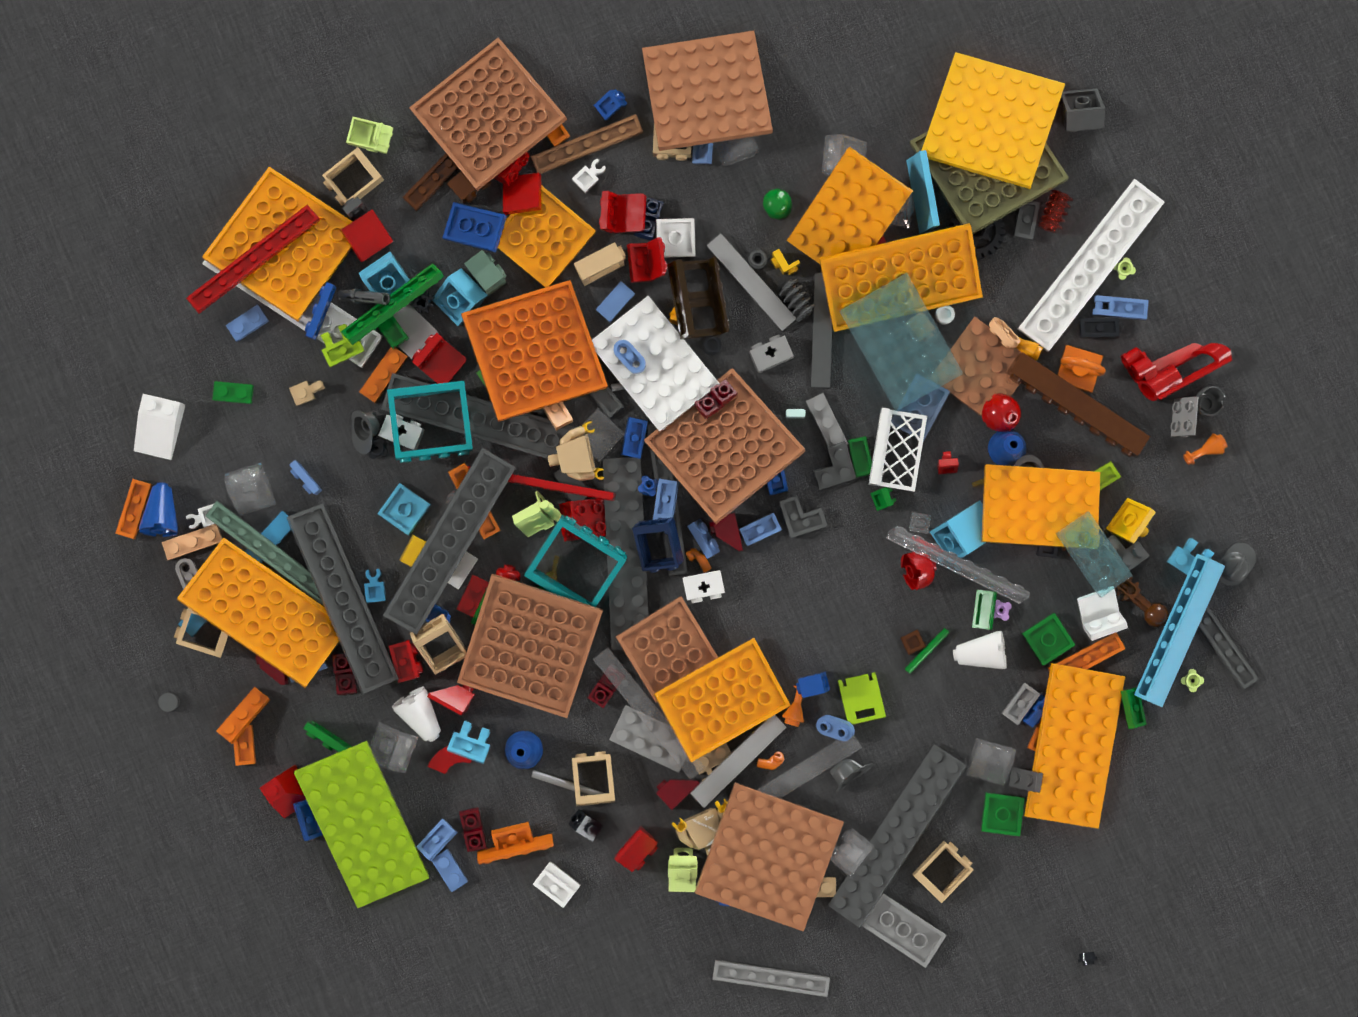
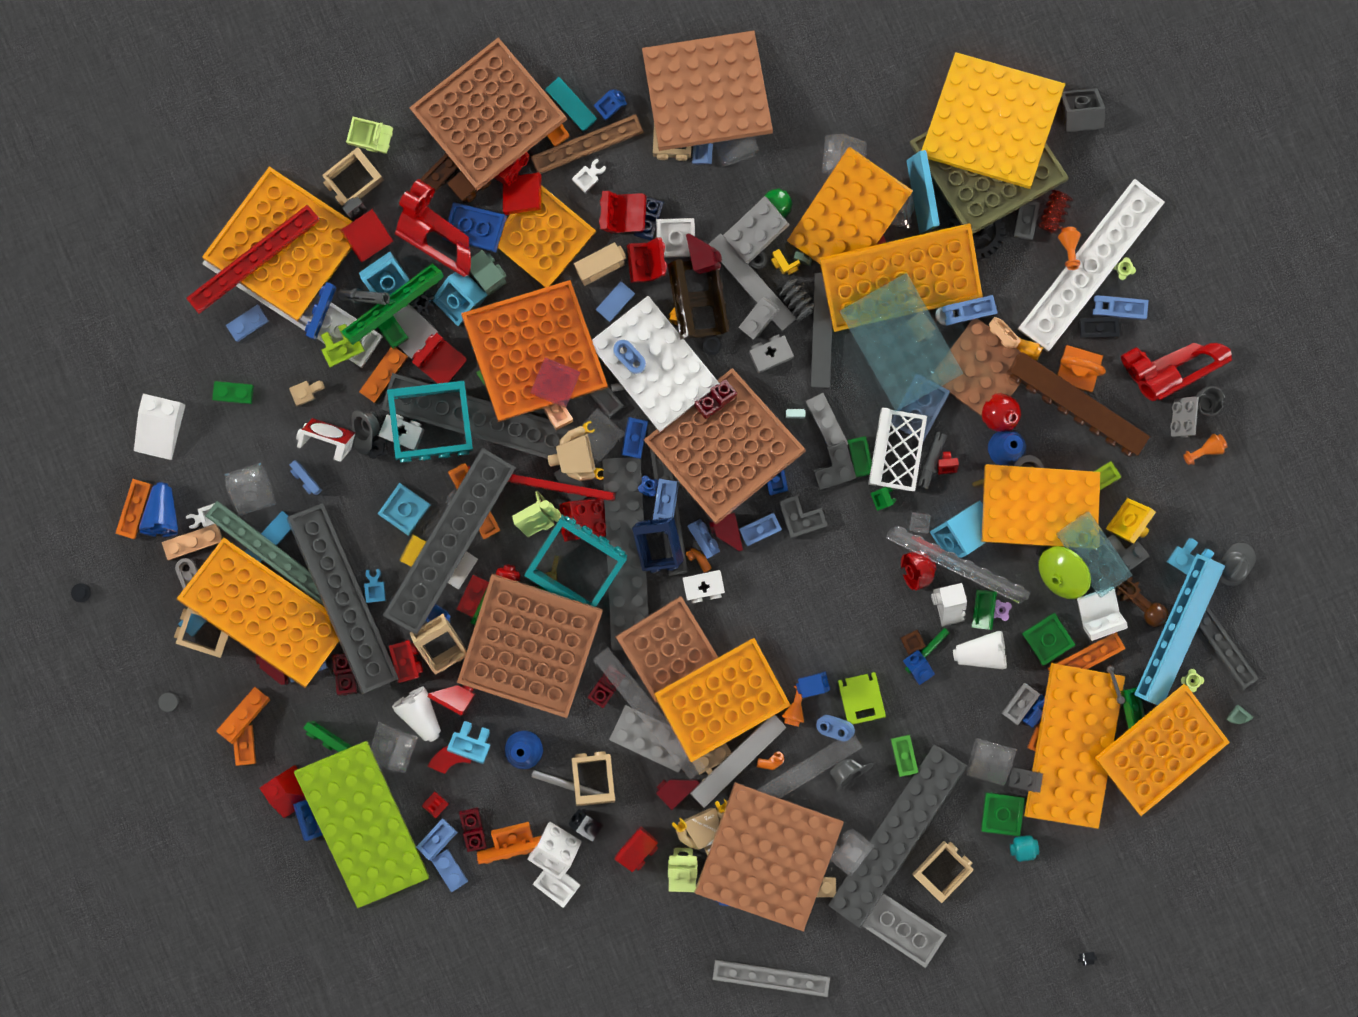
(81, 592): none -> black plate
(327, 432): none -> white panel
(419, 220): none -> red panel
(435, 804): none -> red tile
(555, 382): none -> clear pink tile
(555, 851): none -> white bracket
(571, 104): none -> teal tile
(703, 256): none -> dark red slope
(756, 230): none -> light grey plate
(759, 317): none -> light grey brick
(803, 259): none -> sand green tile
(904, 755): none -> bright green plate
(919, 667): none -> blue bracket
(932, 460): none -> dark grey pin
(950, 603): none -> white wedge
(970, 310): none -> medium blue plate
(1024, 848): none -> teal head
(1064, 572): none -> lime dish
(1069, 238): none -> orange piece
(1120, 700): none -> dark grey hinge
(1162, 749): none -> light orange plate
(1238, 716): none -> sand green tile

